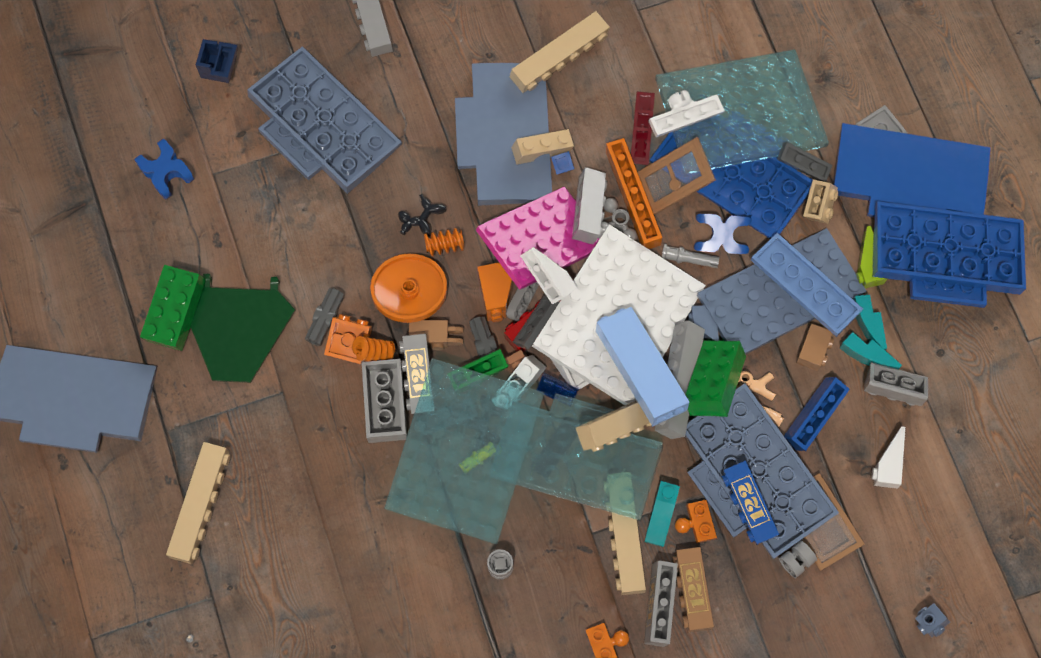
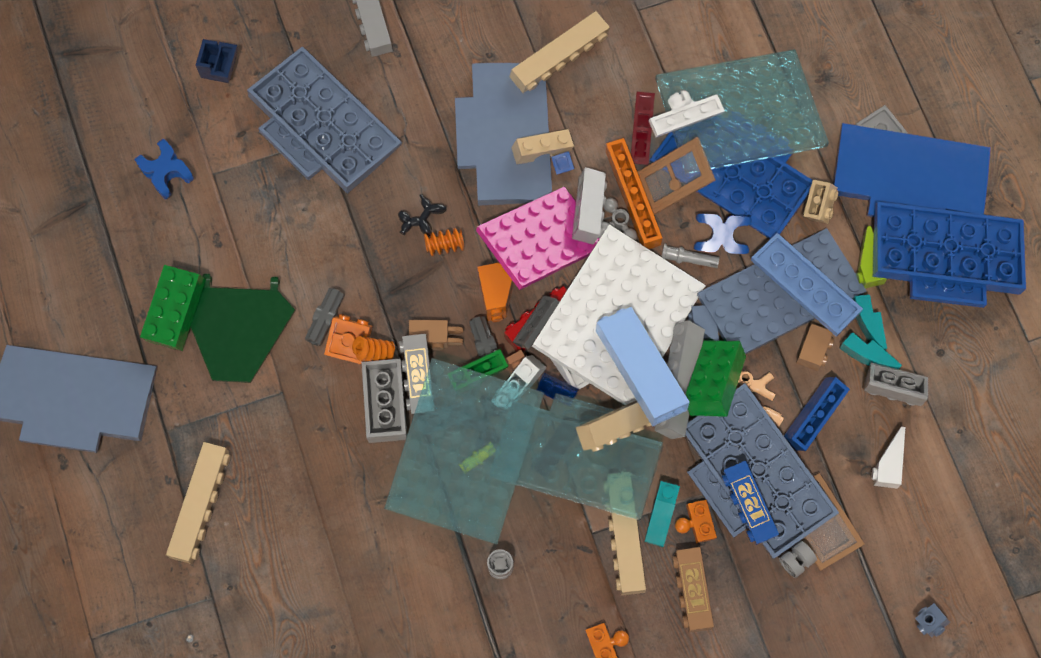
(408, 288): orange dish -> none
(521, 301): light grey beam -> none
(550, 276): white slope -> none
(661, 603): light grey brick -> none
(804, 162): dark grey plate -> none

